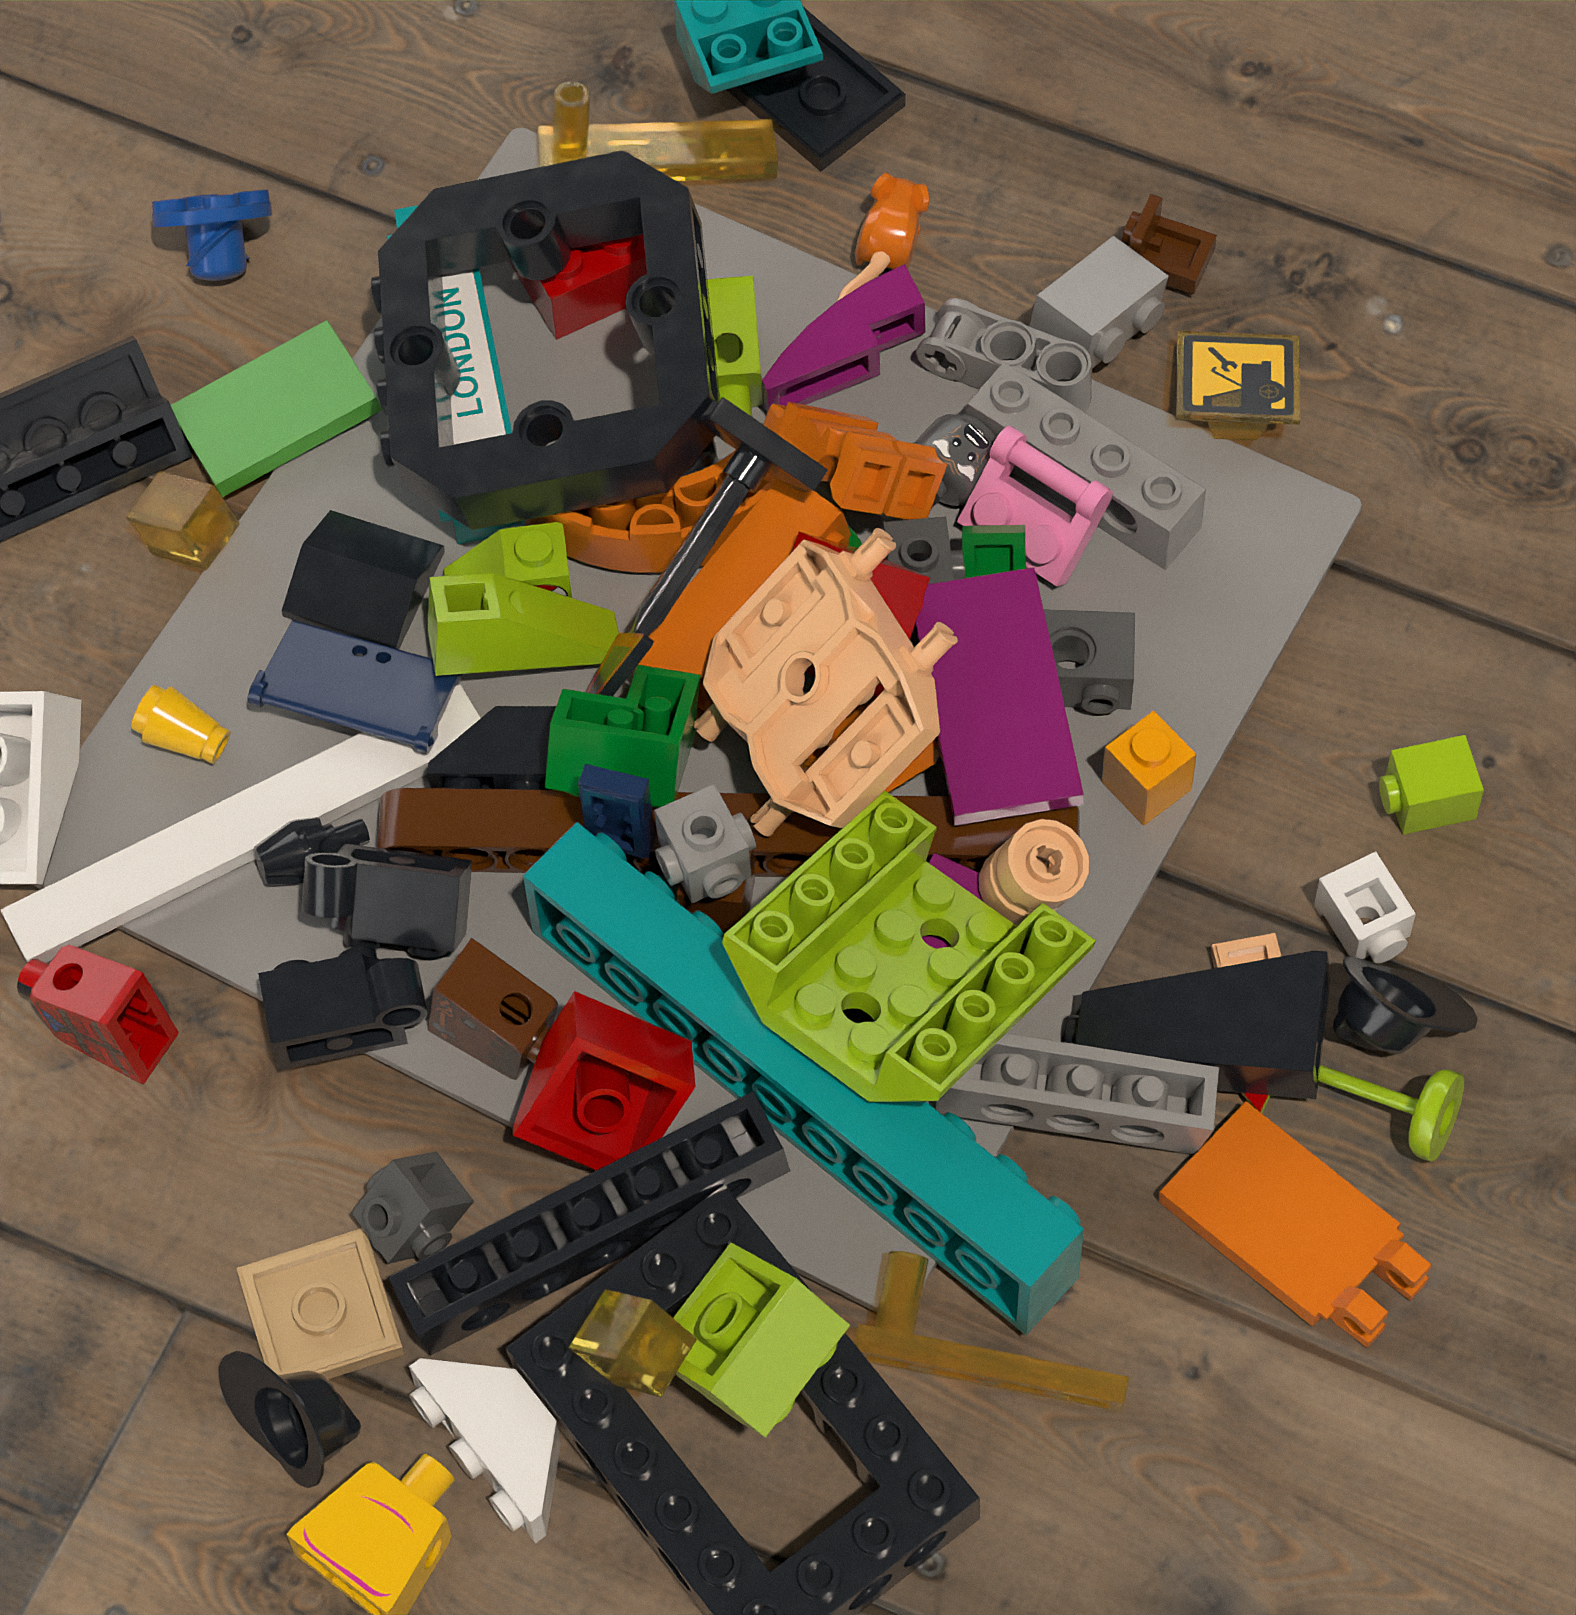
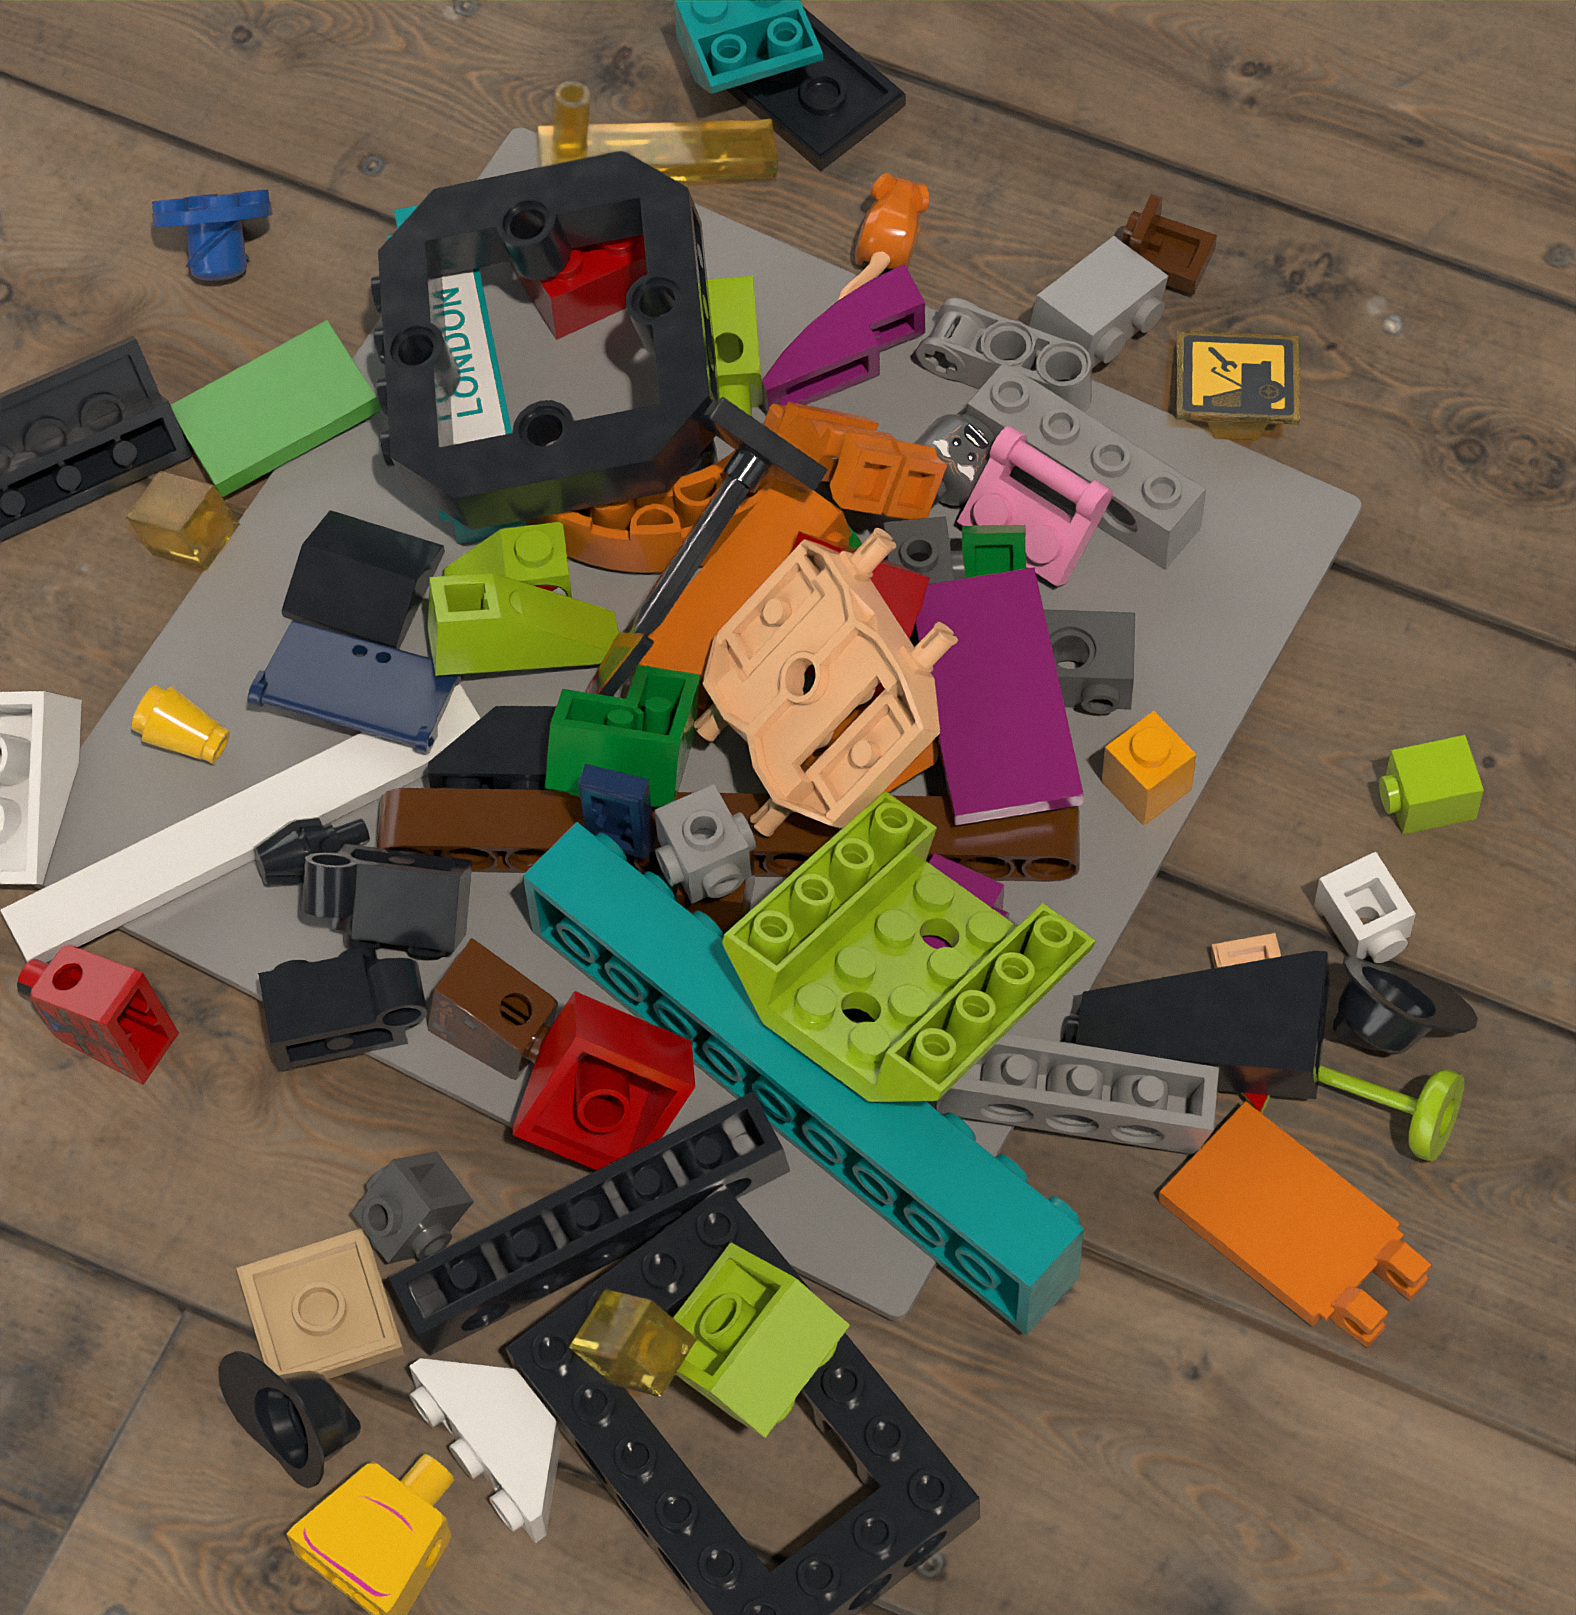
(896, 1346): clear yellow piece -> none
(1032, 867): light nougat wheel -> none

